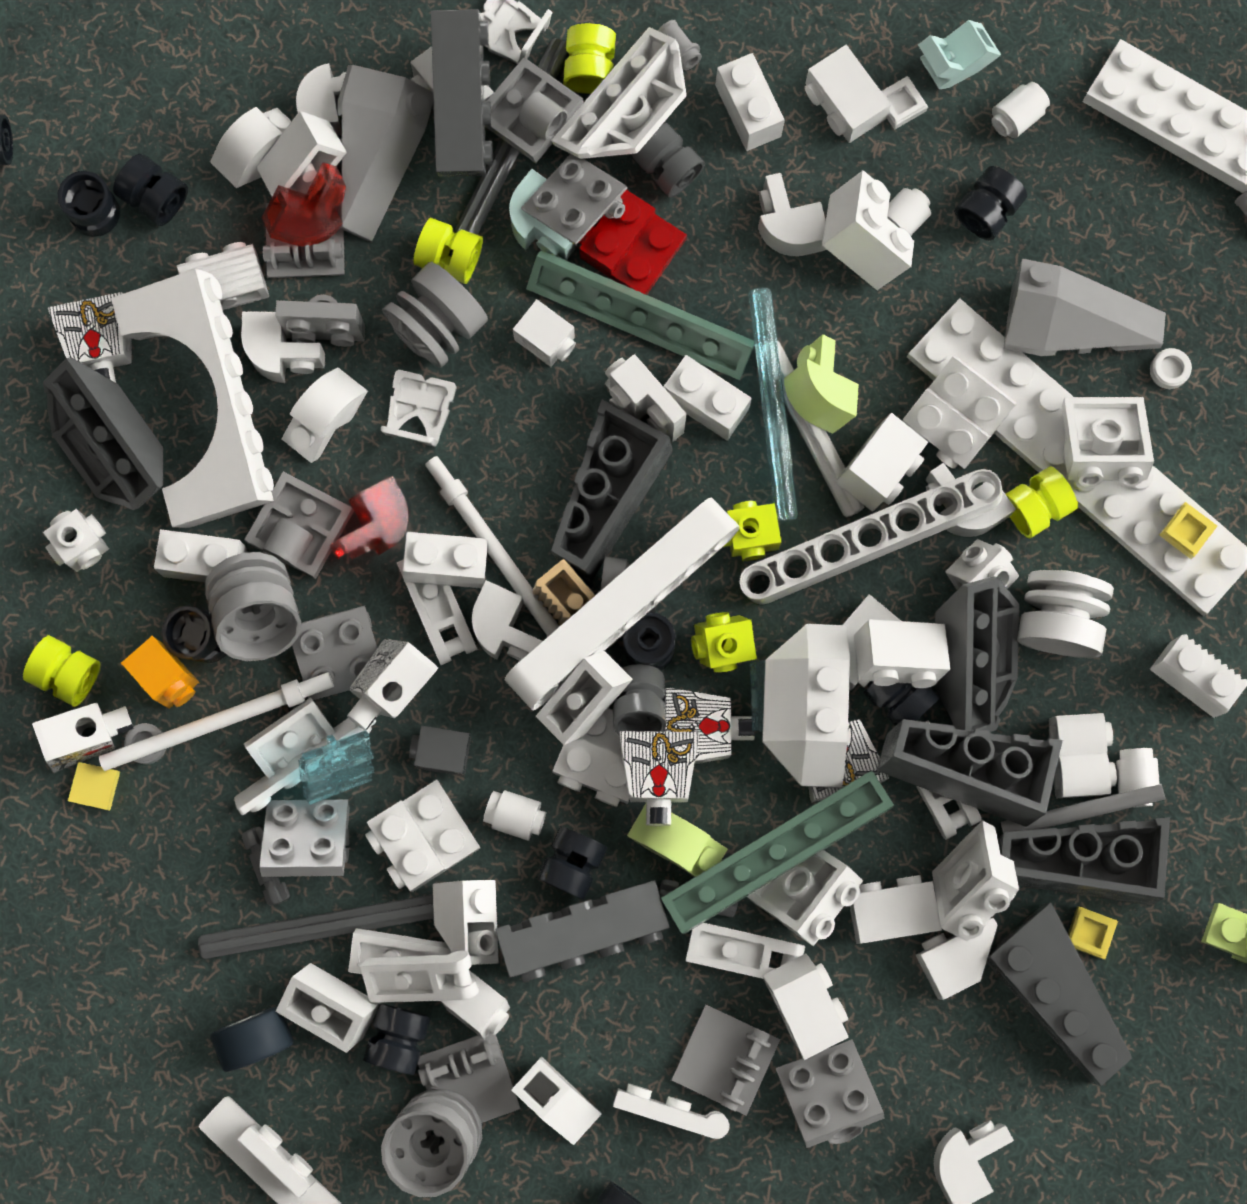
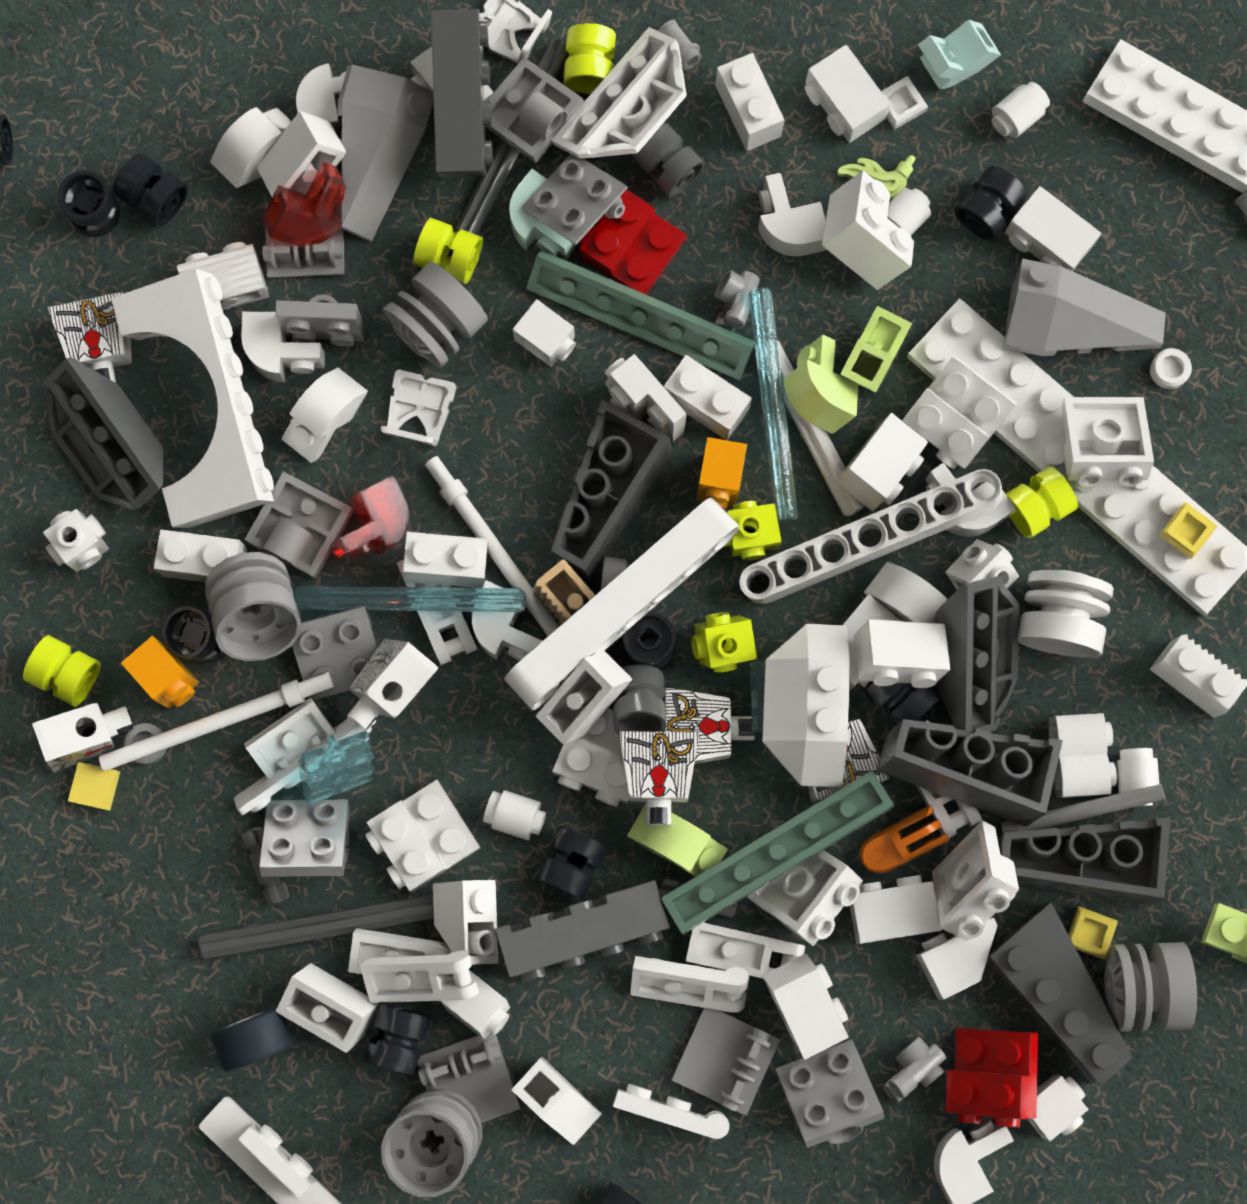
(411, 598): none -> clear light blue axle
(441, 750): dark grey brick -> none
(690, 984): none -> white plate
(721, 472): none -> light orange brick
(734, 292): none -> light grey plate
(876, 349): none -> yellowish green brick
(890, 847): none -> orange arm
(892, 180): none -> yellowish green piece
(905, 594): none -> white brick
(919, 1065): none -> light grey plate
(993, 1076): none -> red plate
(1051, 231): none -> white brick
(1058, 1107): none -> white brick
(1152, 985): none -> light grey wheel

